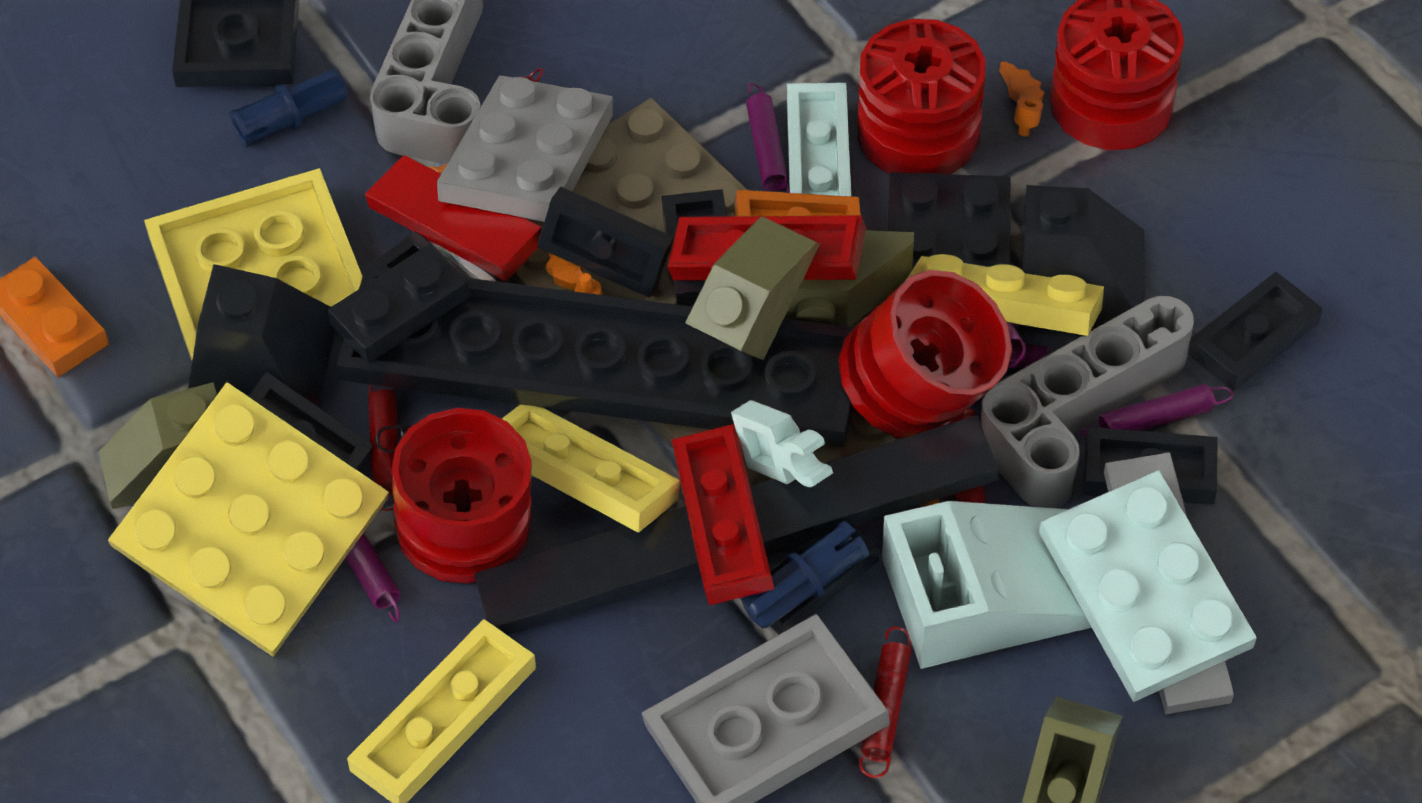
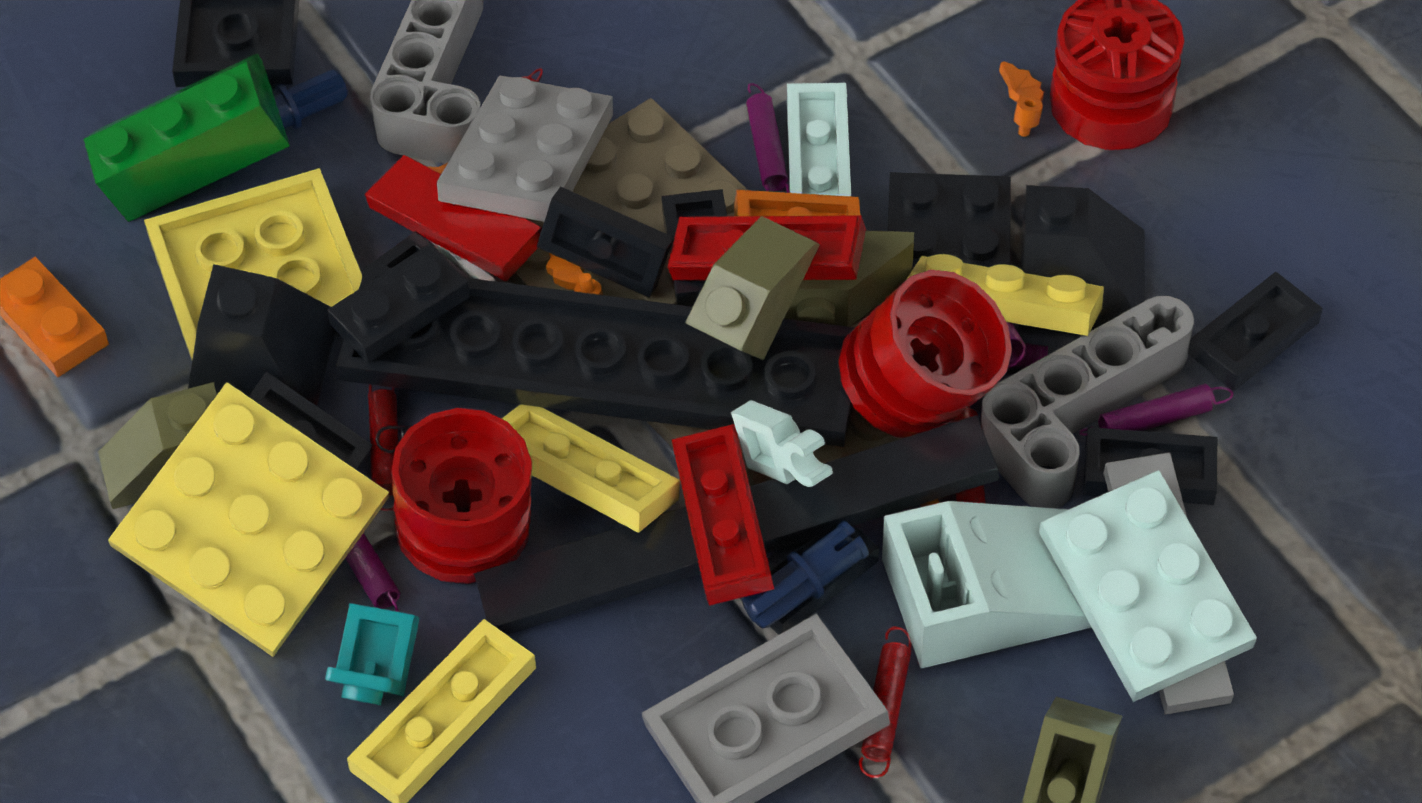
(187, 139): none -> green slope
(374, 653): none -> teal bracket
(920, 97): red wheel -> none

